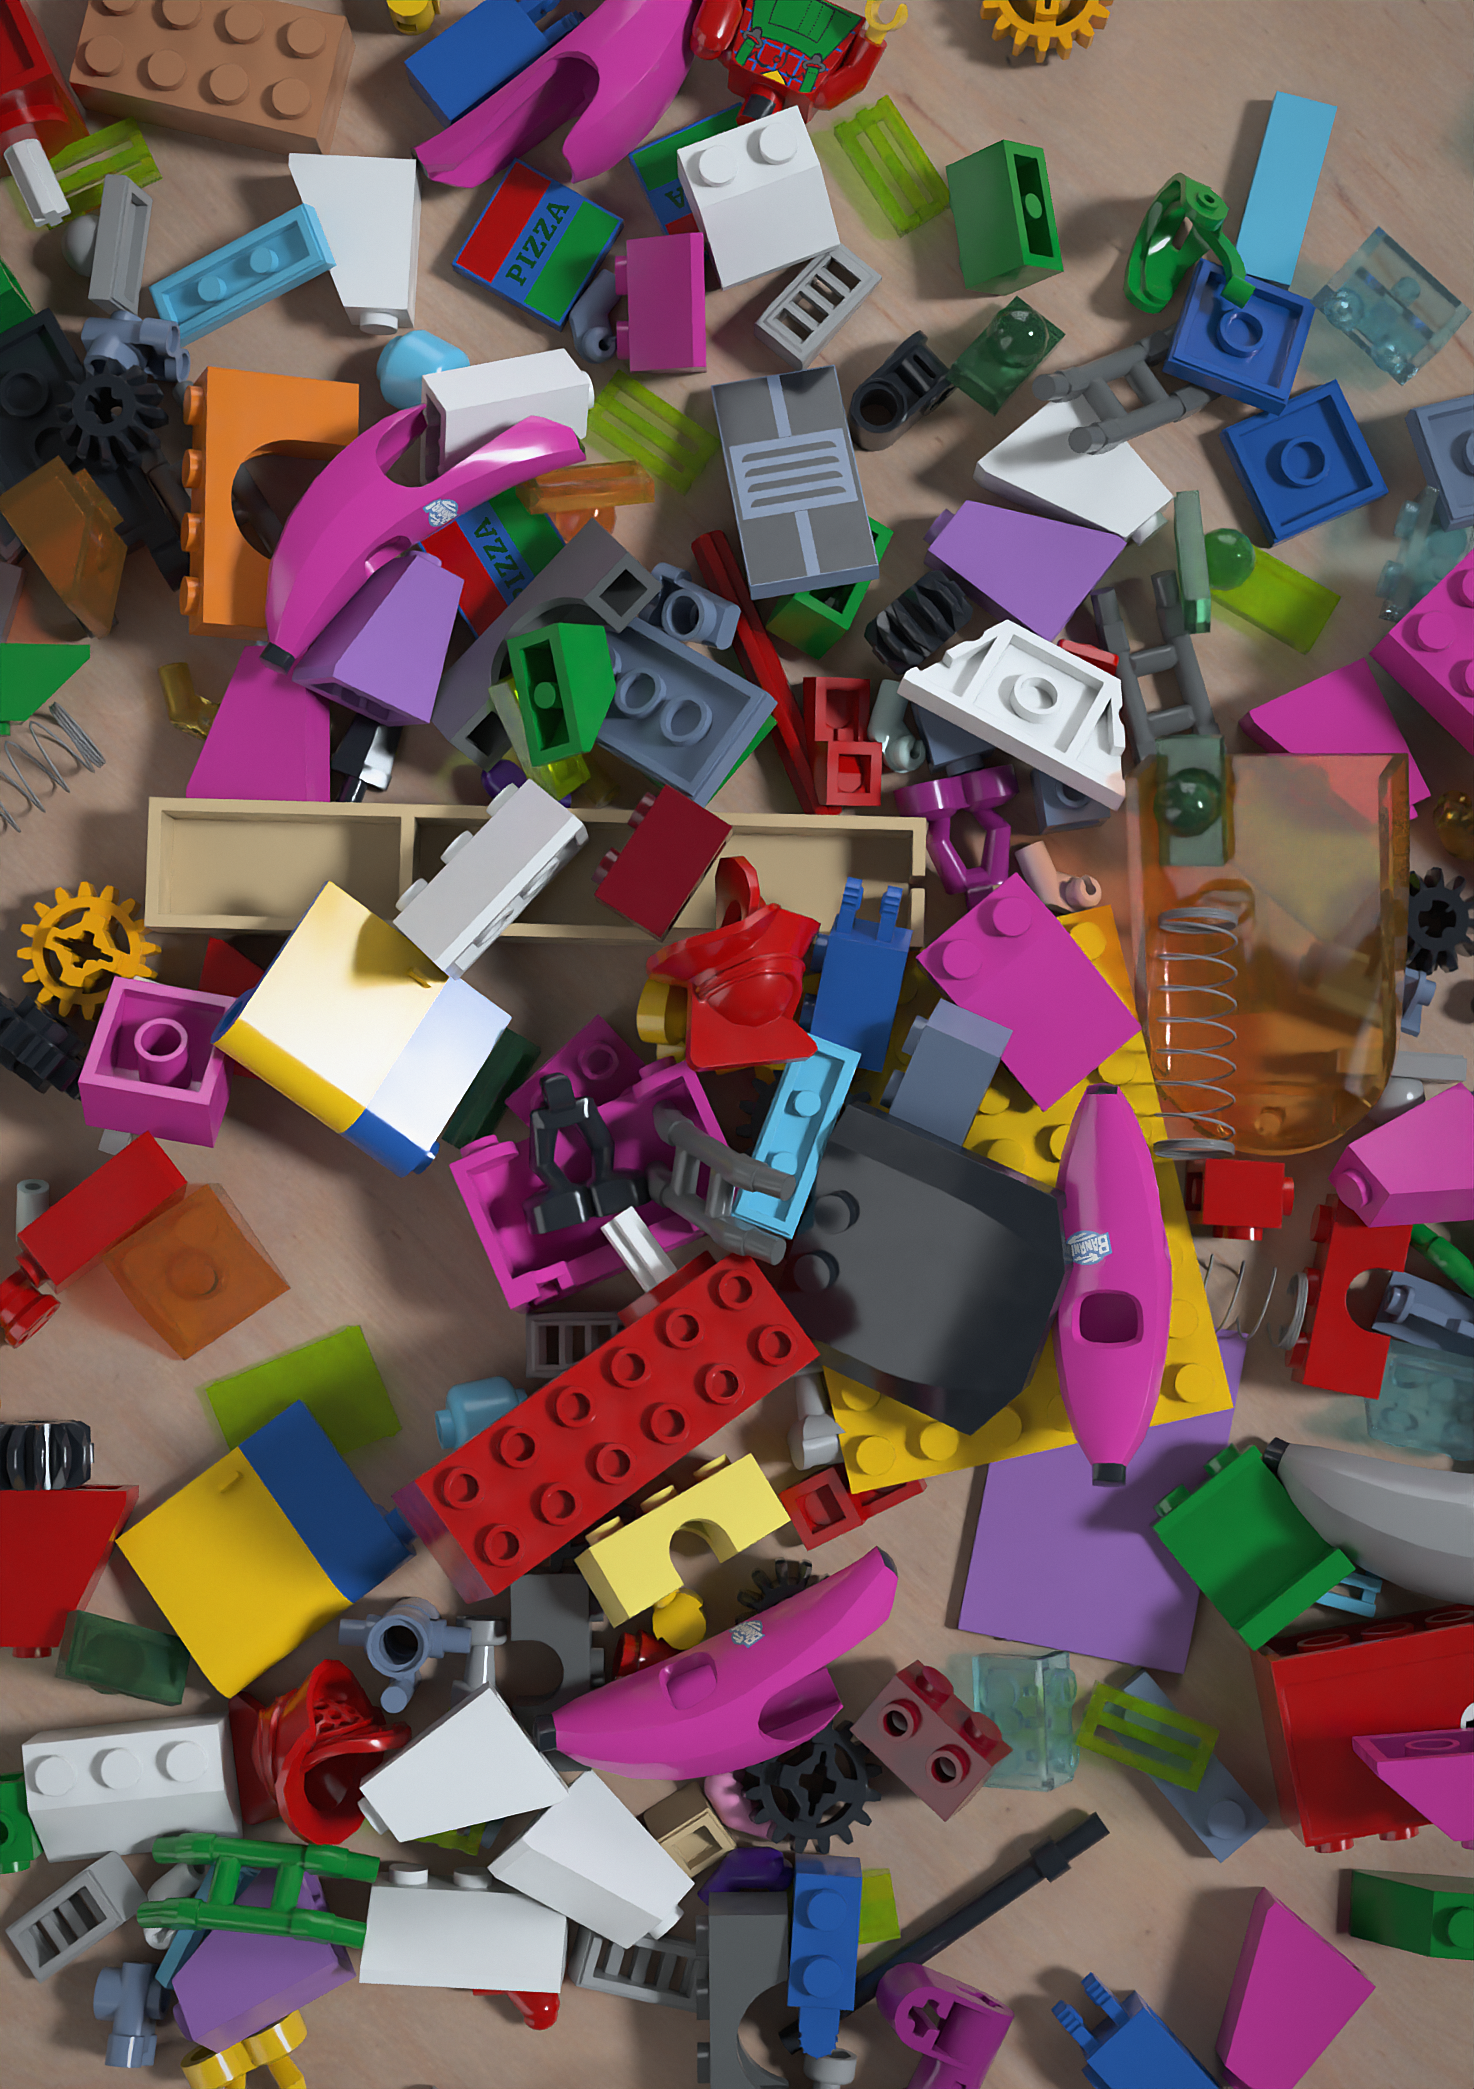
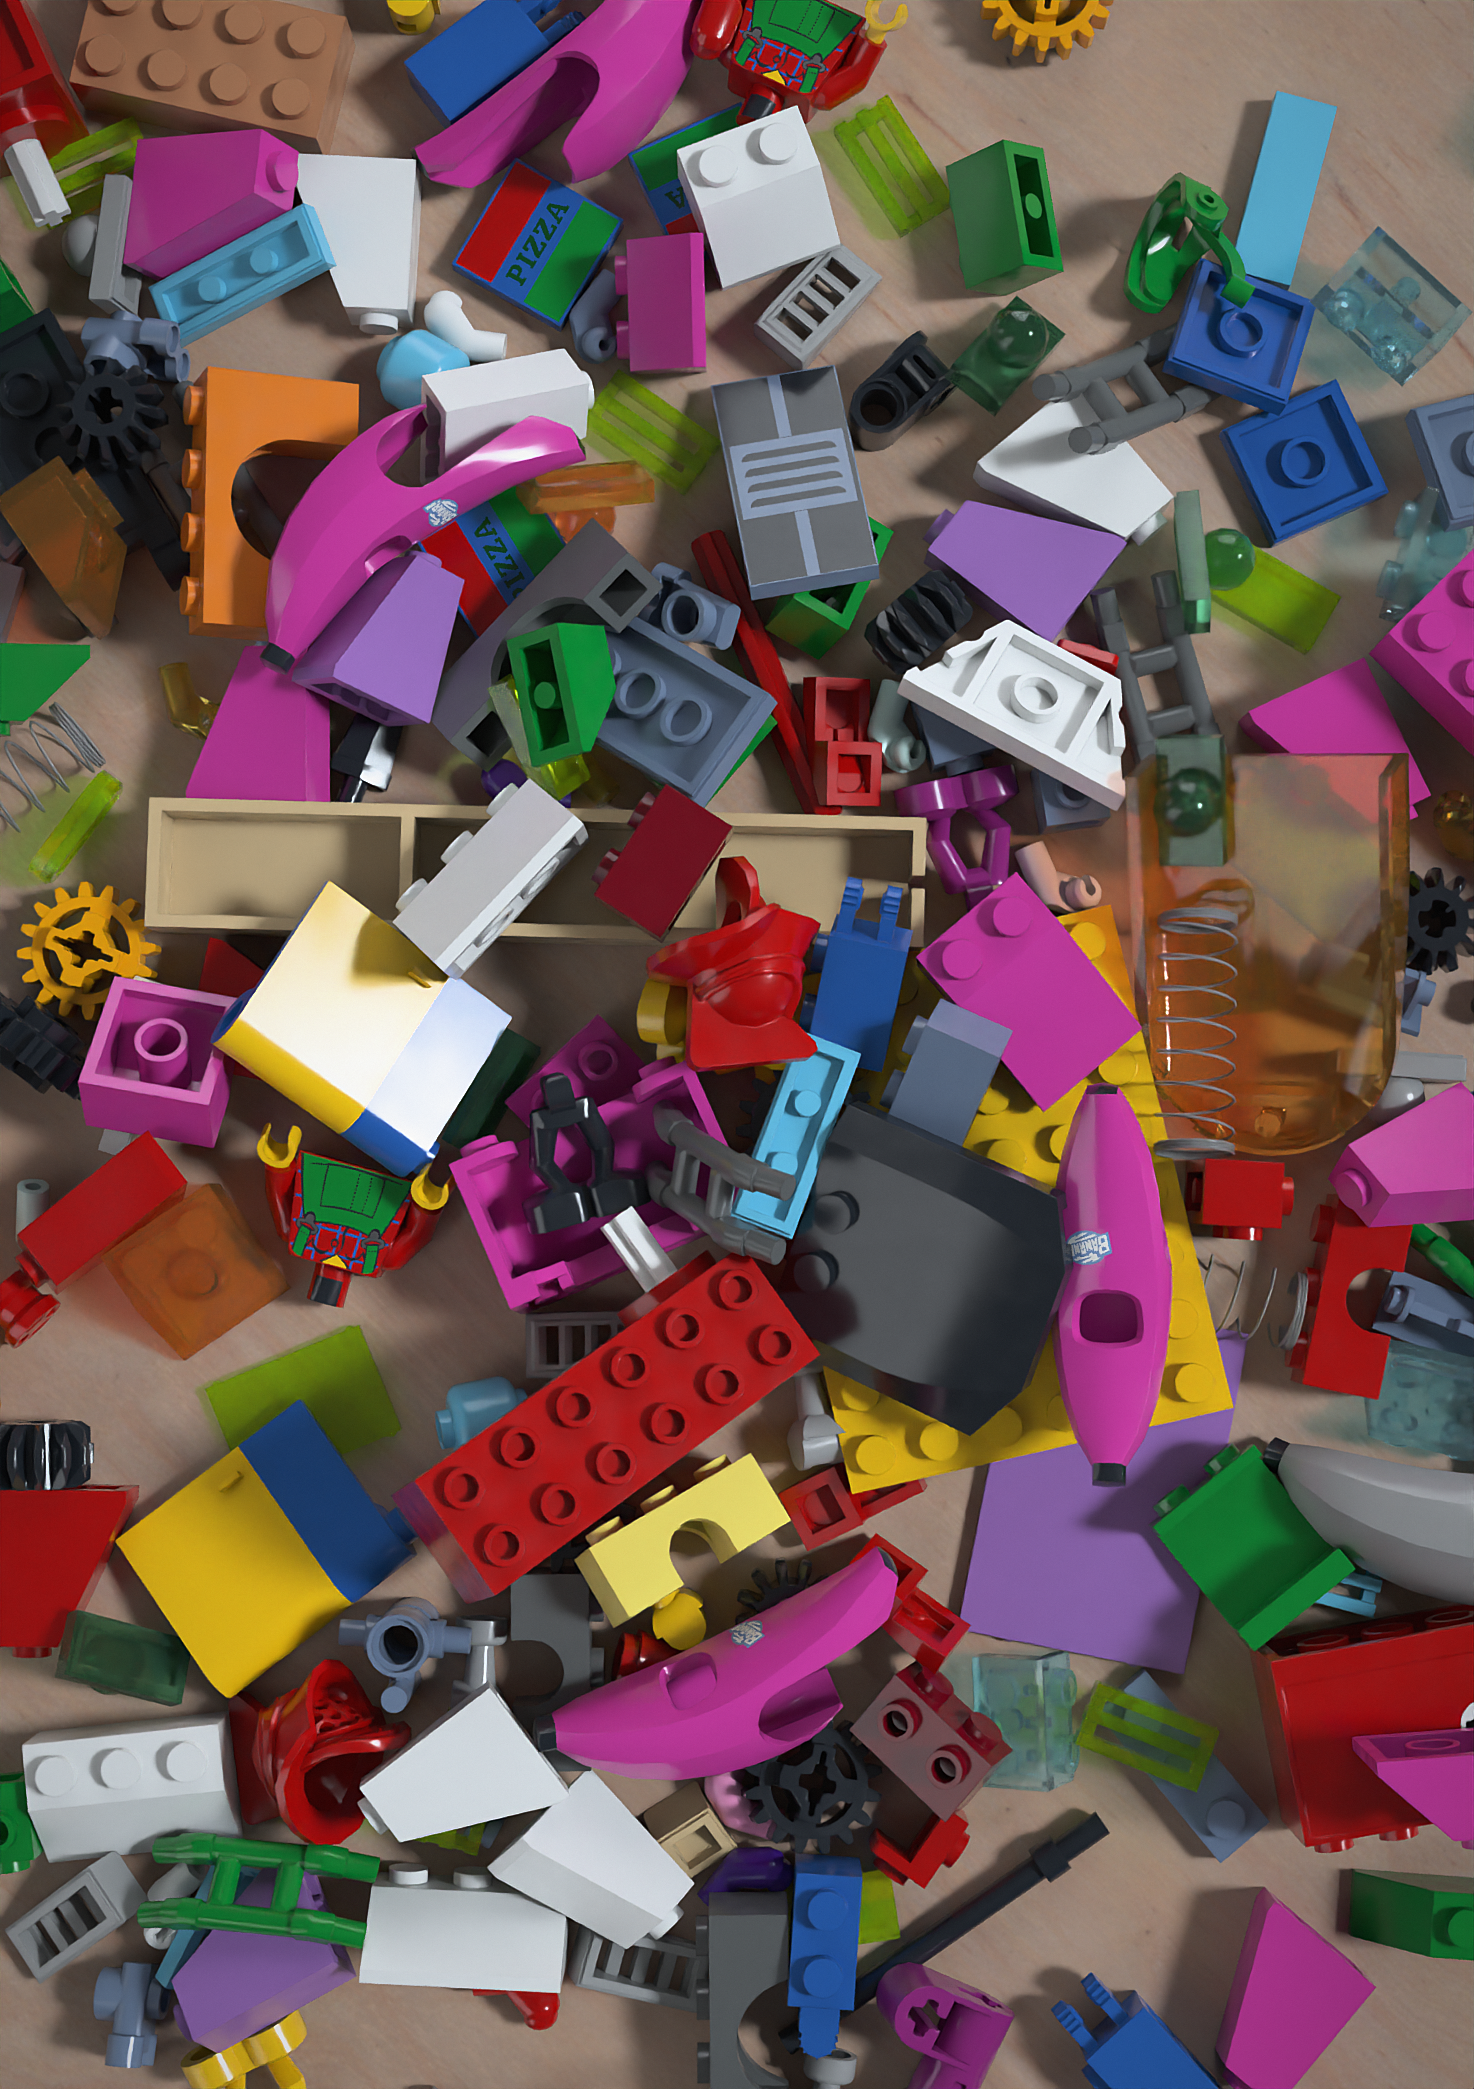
(76, 827): none -> clear neon green tile
(203, 194): none -> dark pink slope
(346, 1214): none -> torso
(448, 322): none -> white arm
(916, 1619): none -> red slope
(933, 1845): none -> red bracket

